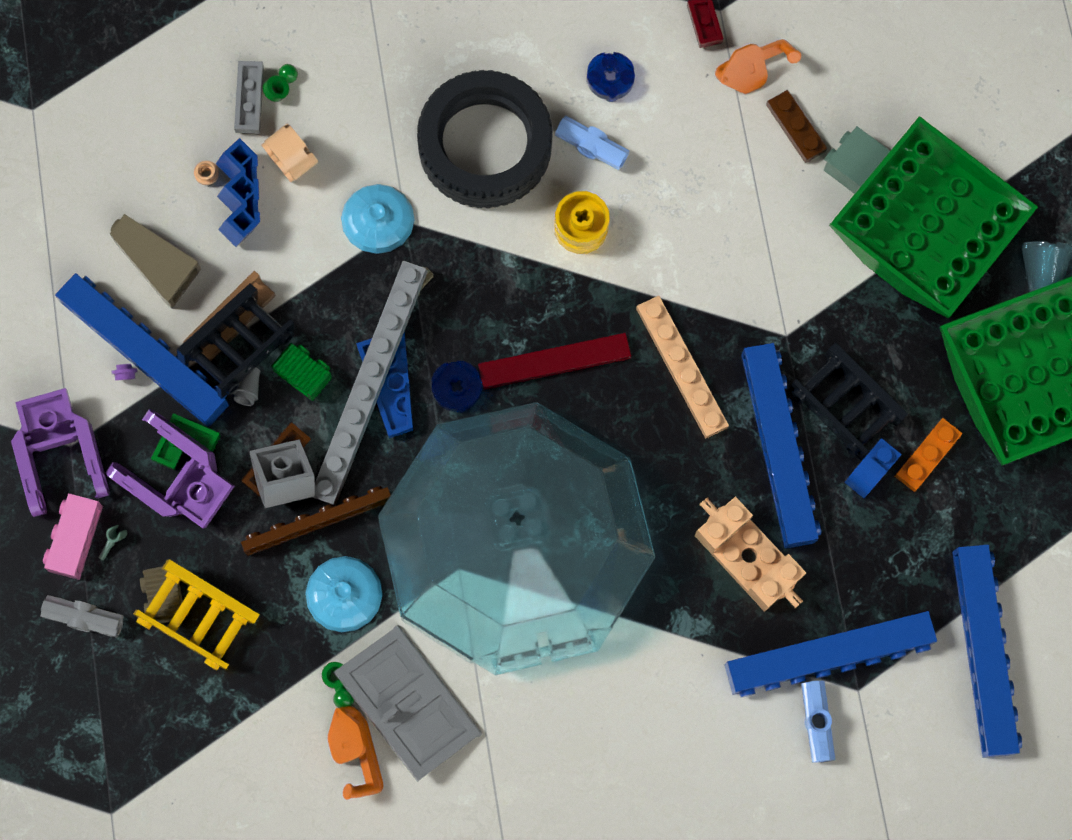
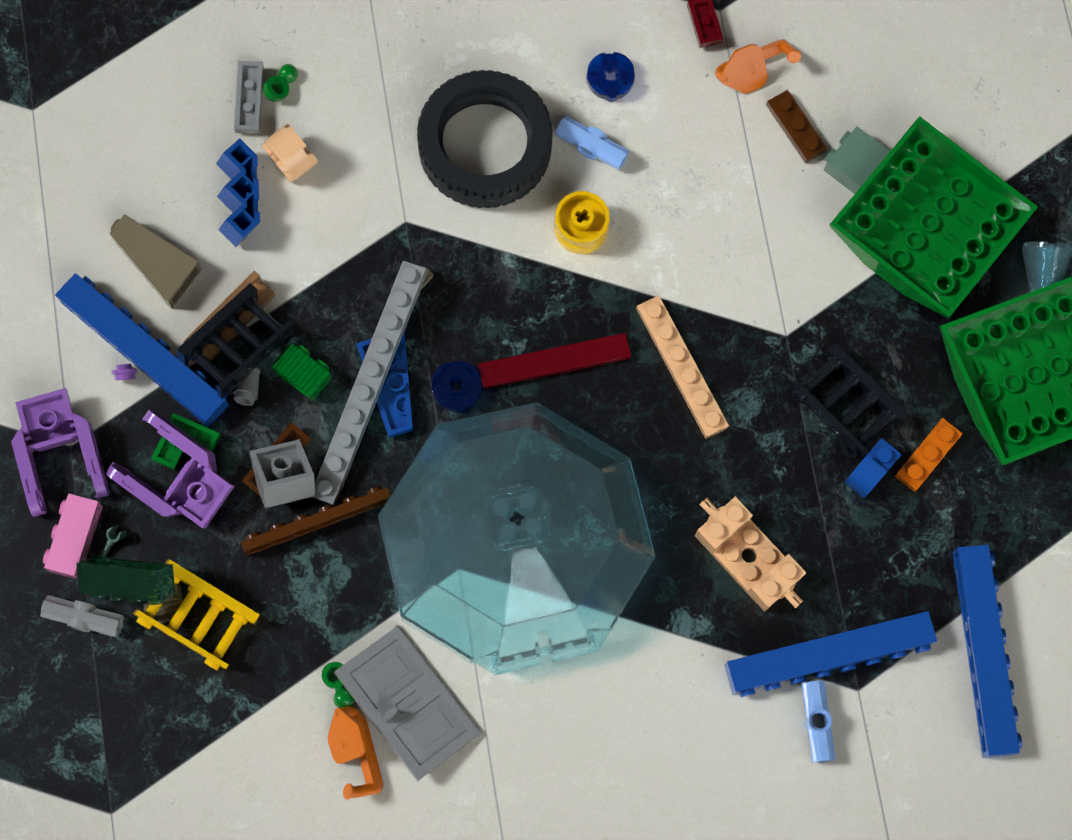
(126, 579): none -> clear green brick
(206, 166): light nougat plate -> none
(343, 594): medium azure hat -> none
(377, 218): medium azure hat -> none
(780, 446): blue brick -> none

